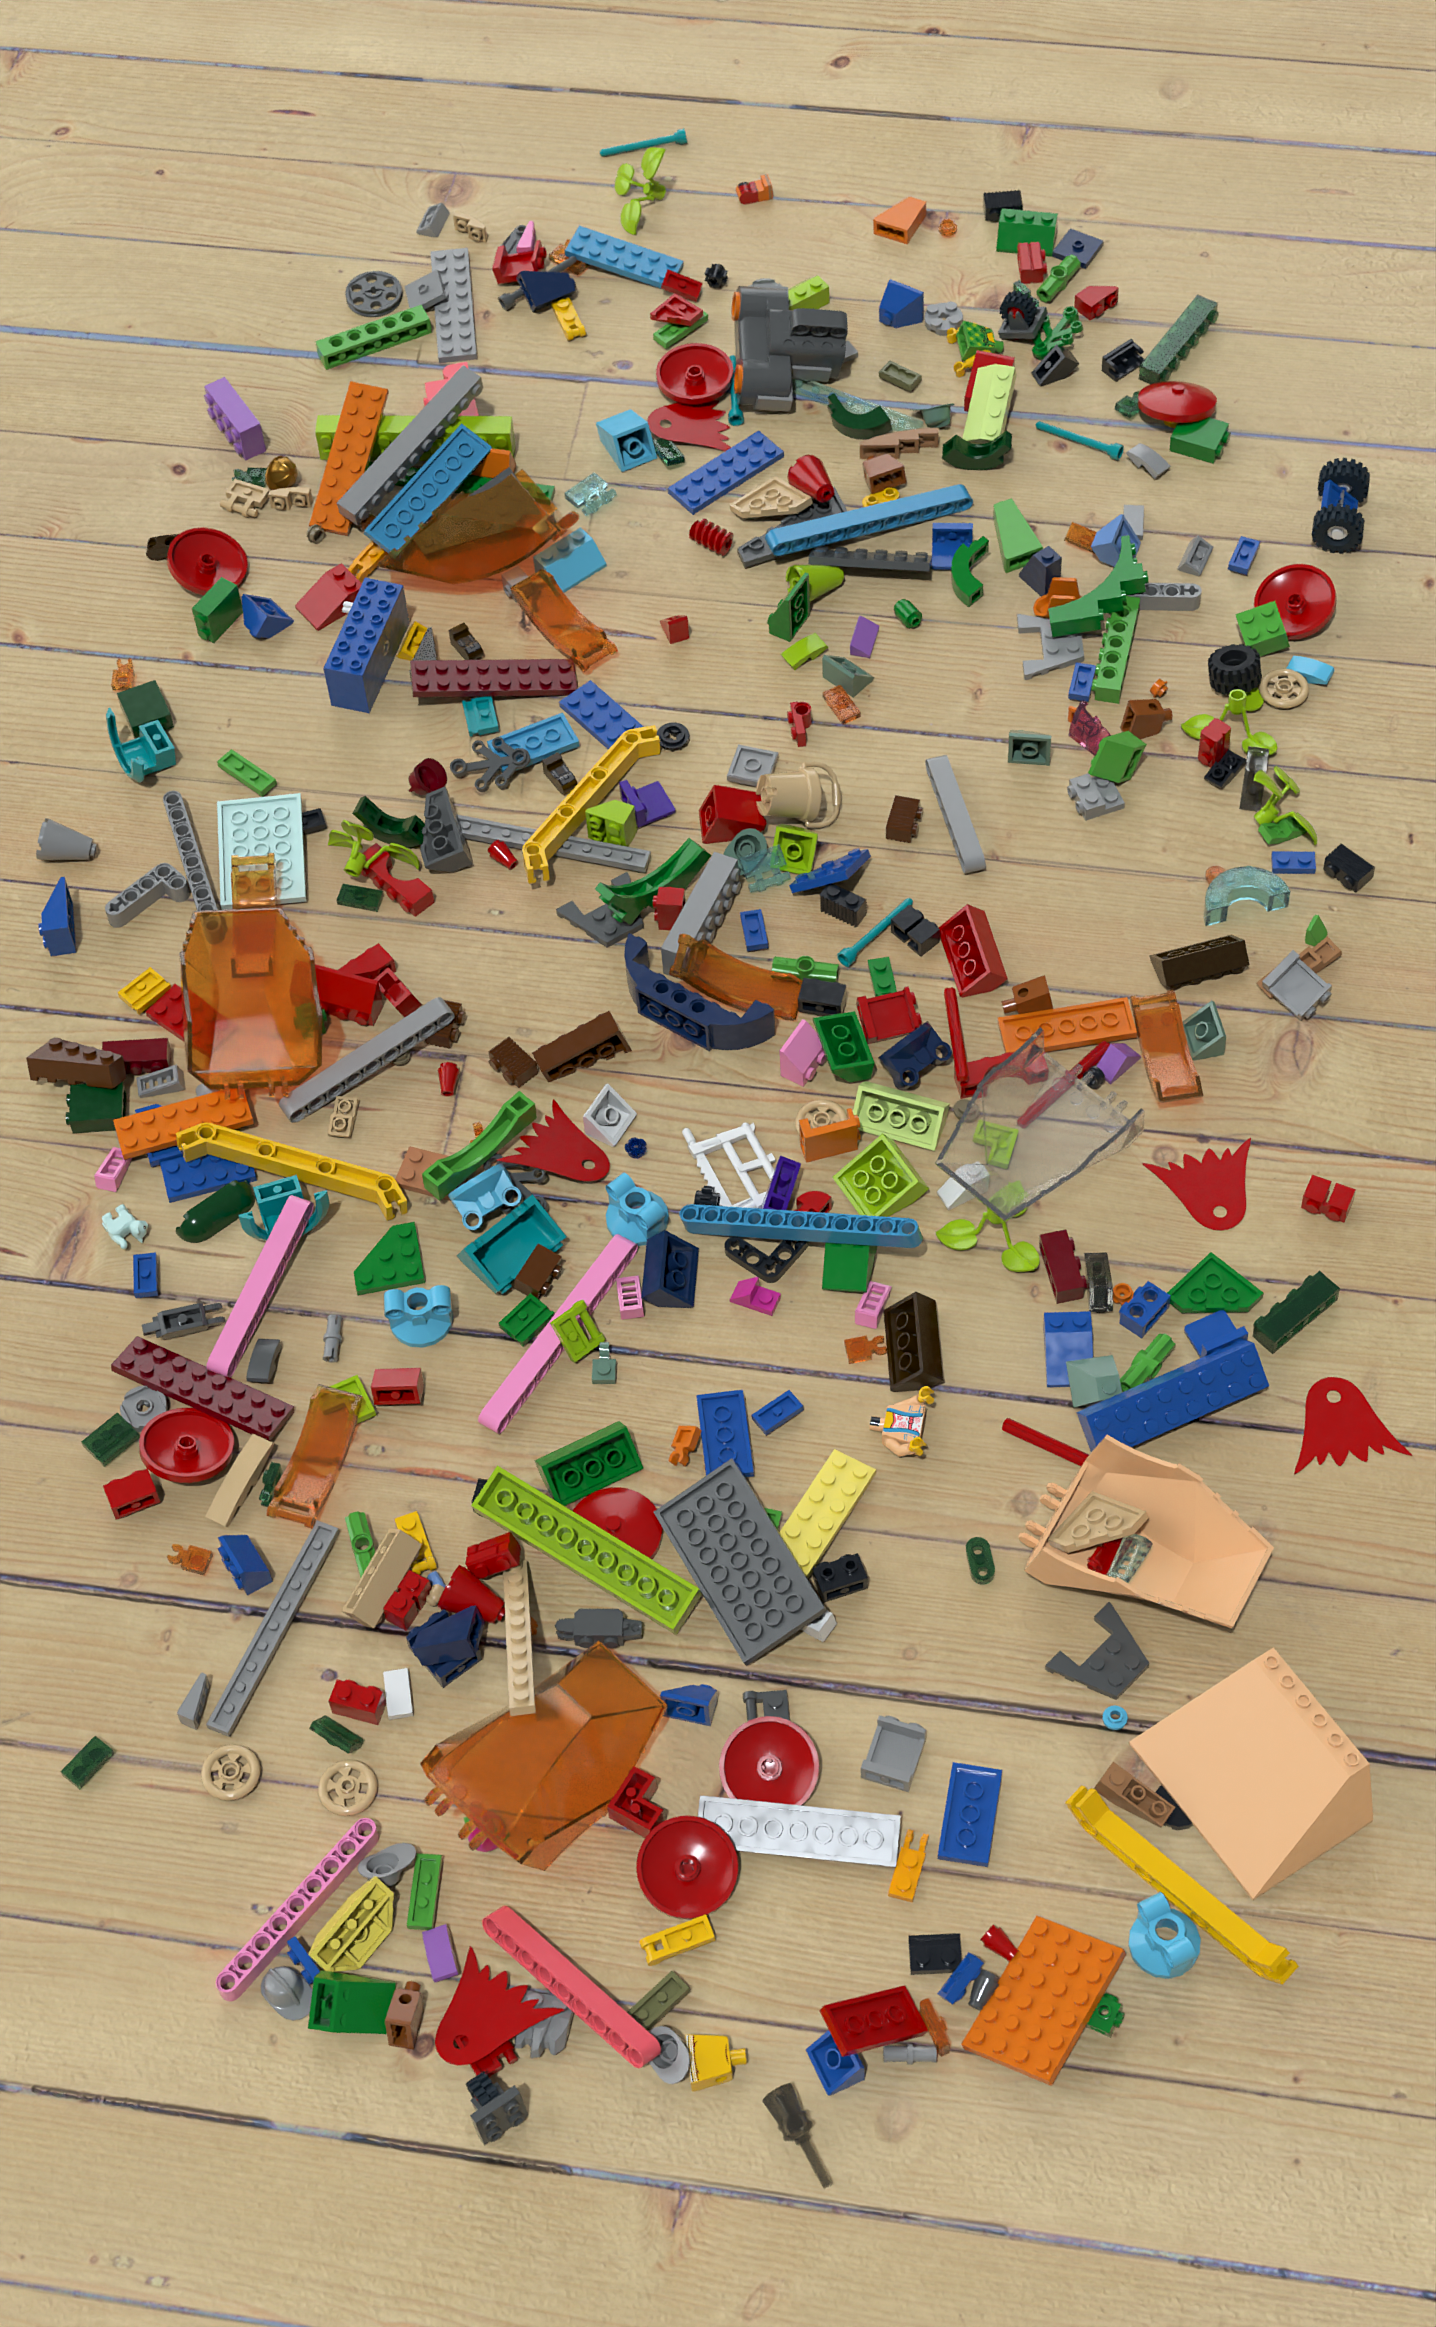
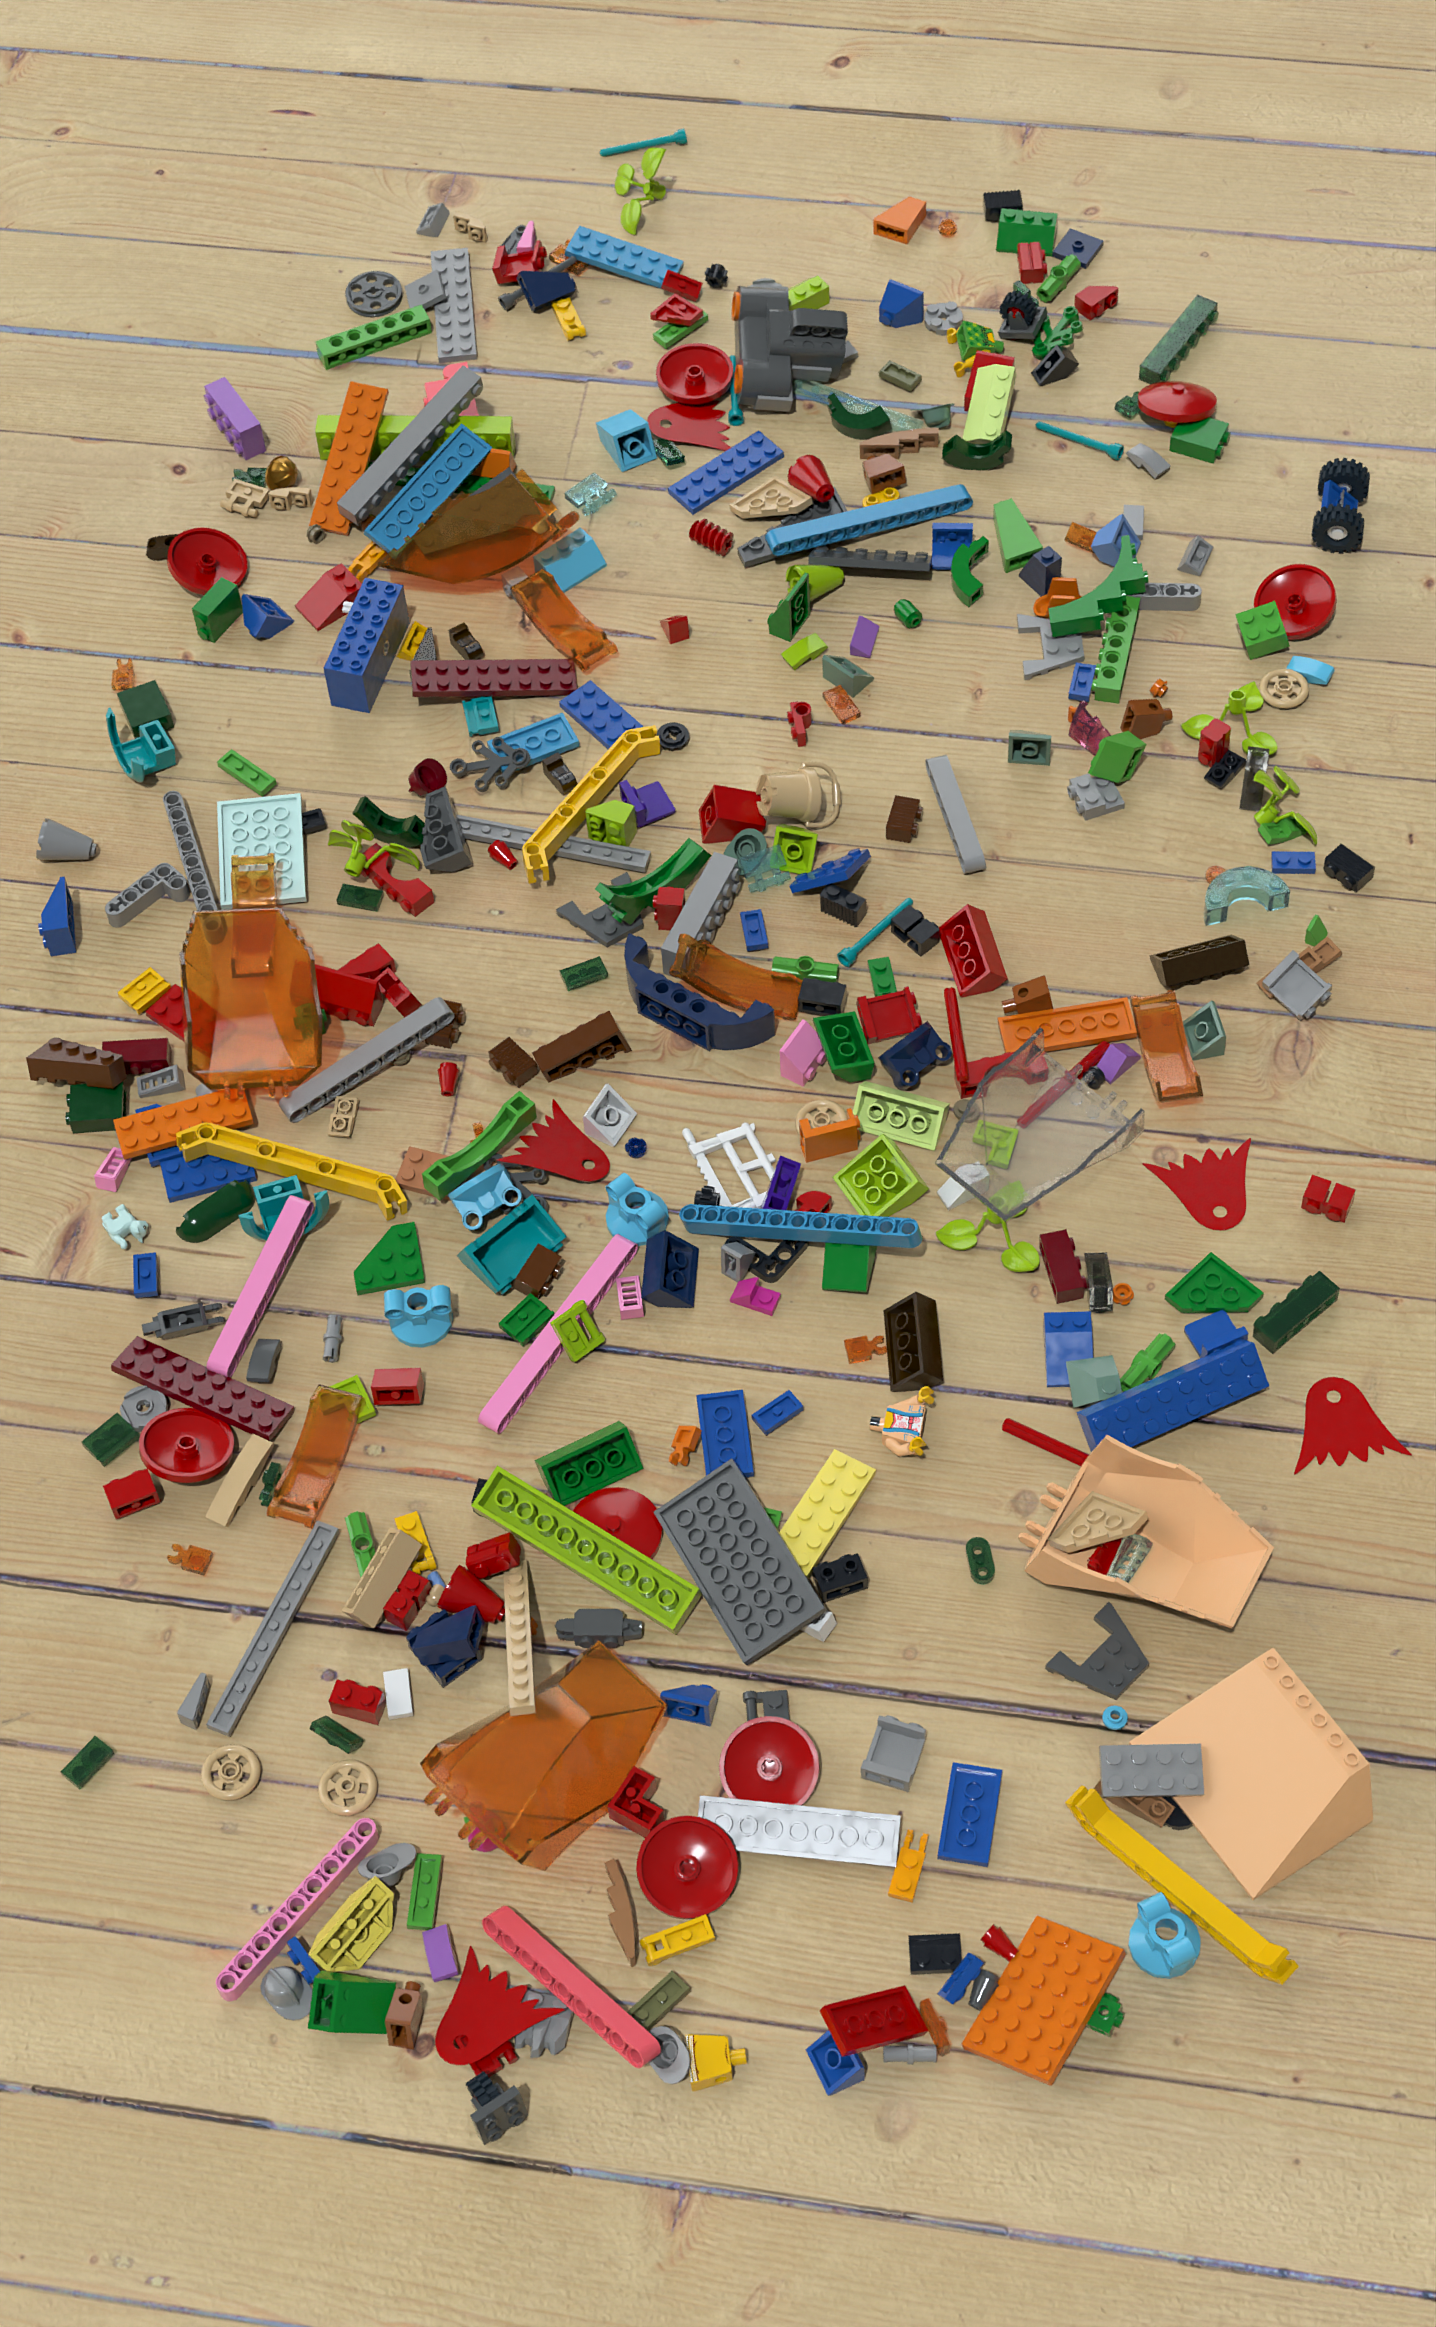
(244, 1563): blue slope -> none
(583, 973): none -> clear green plate
(604, 1368): sand green plate -> none
(621, 1919): none -> medium nougat slope
(735, 1260): none -> light grey slope
(750, 764): light grey plate -> none
(755, 191): leg -> none
(795, 2126): clear smoke piece -> none
(869, 1317): bright pink slope -> none
(1122, 360): black hinge -> none
(1148, 1311): blue brick -> none
(1151, 1770): none -> light grey plate
(1234, 668): black tyre -> none
(1244, 555): blue plate -> none

